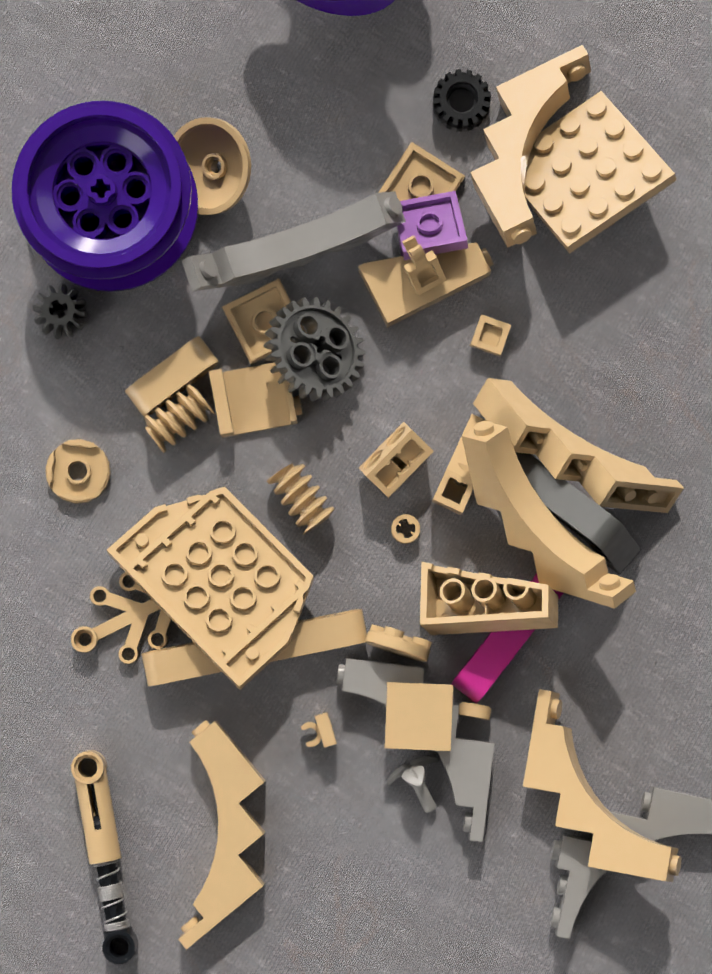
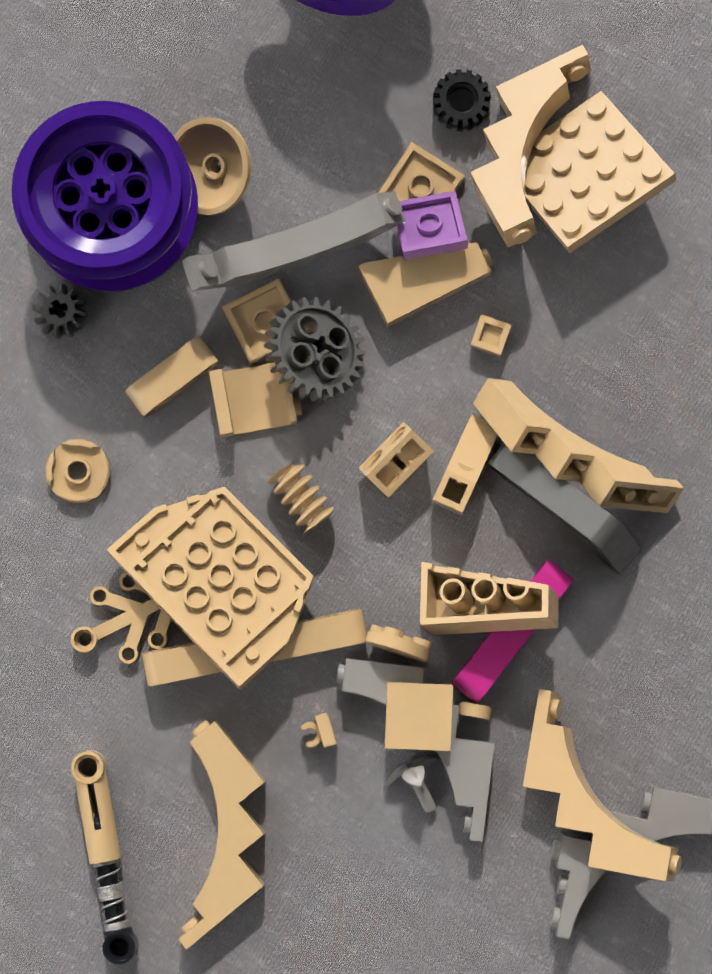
(177, 417): tan piece -> none
(411, 520): tan bush -> none
(424, 269): tan plate -> none
(529, 525): tan arch -> none

